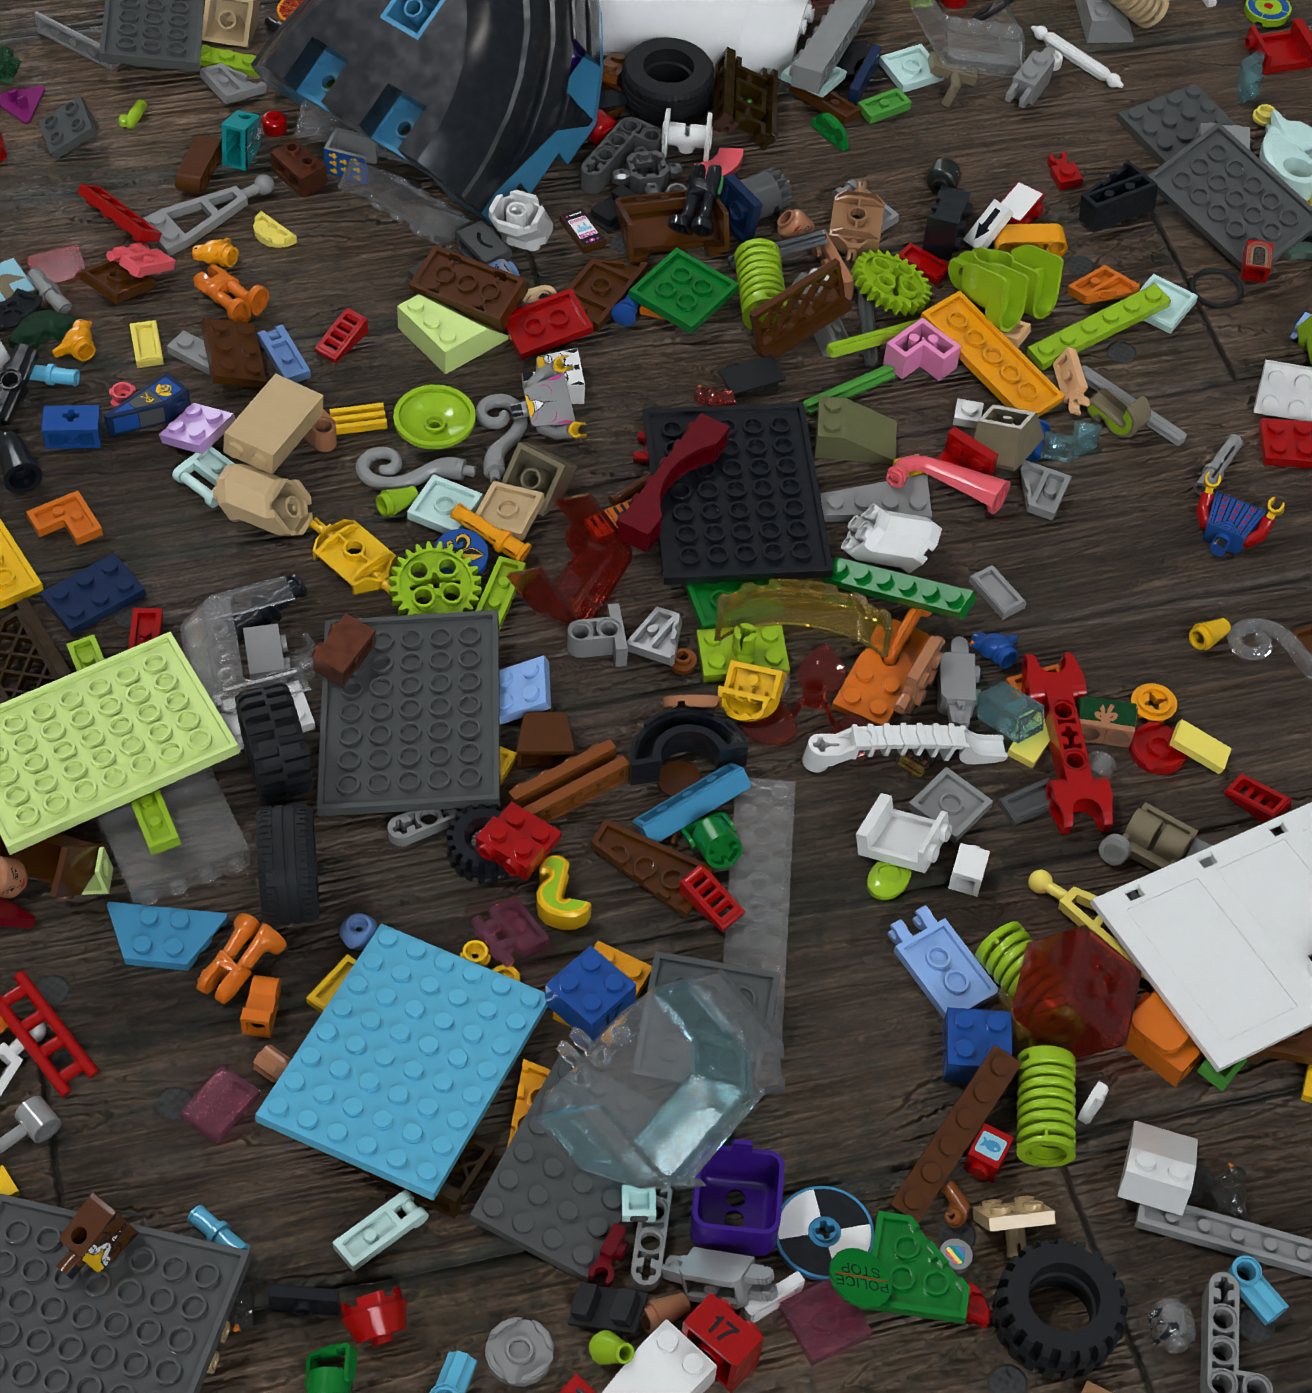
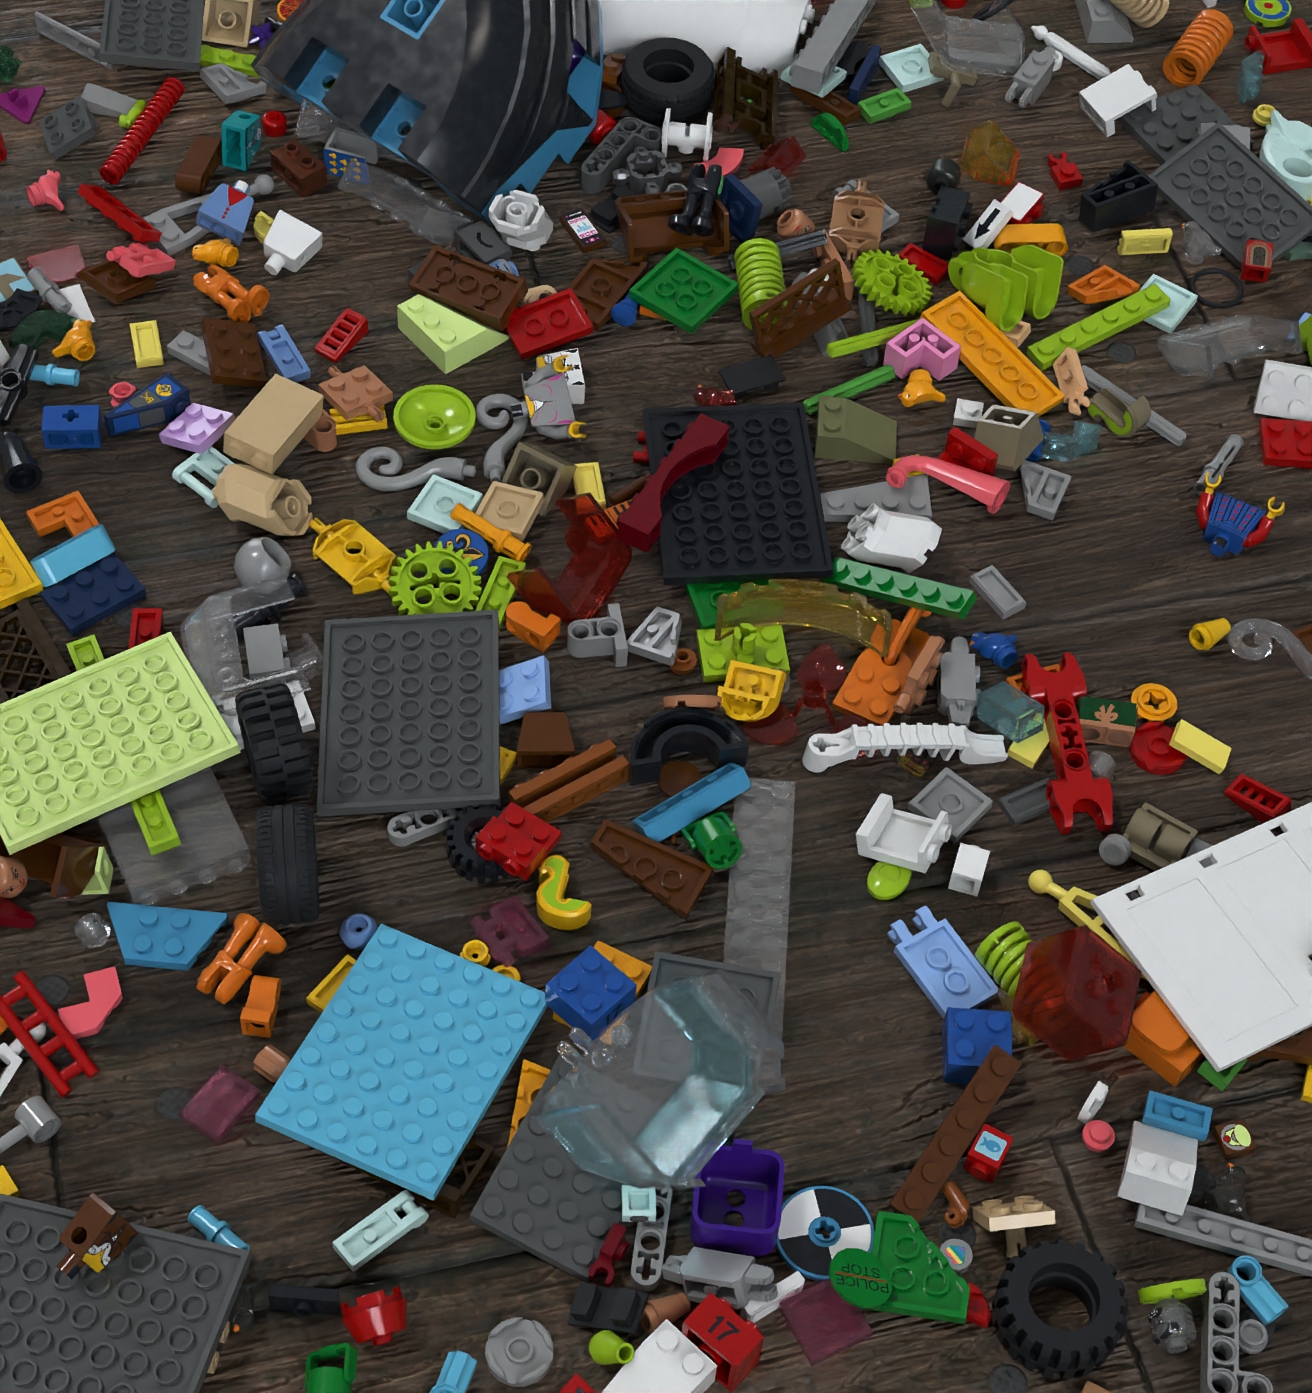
(46, 190): none -> coral animal
(73, 555): none -> medium azure beam
(79, 305): none -> white sticker
(92, 930): none -> clear piece
(104, 995): none -> coral tile
(105, 101): none -> light grey slope
(142, 130): none -> red piece
(227, 211): none -> medium blue torso
(261, 561): none -> light grey helmet
(262, 34): none -> dark purple plant
(290, 243): none -> white torso
(343, 649): copper brick -> none
(356, 392): none -> nougat plate
(395, 500): lime cone -> none
(531, 626): none -> orange leg
(588, 479): none -> light yellow tile
(709, 883): red slope -> none
(781, 155): none -> clear red panel
(920, 389): none -> light orange animal
(990, 154): none -> clear yellow slope
(1046, 1106): lime piece -> none
(1098, 1136): none -> coral plate
(1115, 97): none -> white panel
(1144, 241): none -> light yellow tile
(1173, 1290): none -> lime tile
(1177, 1115): none -> dark azure plate
(1198, 48): none -> orange piece
(1198, 243): none -> clear animal
(1203, 347): none -> clear windscreen
(1234, 1139): none -> tile
(1252, 1336): none -> light grey plate

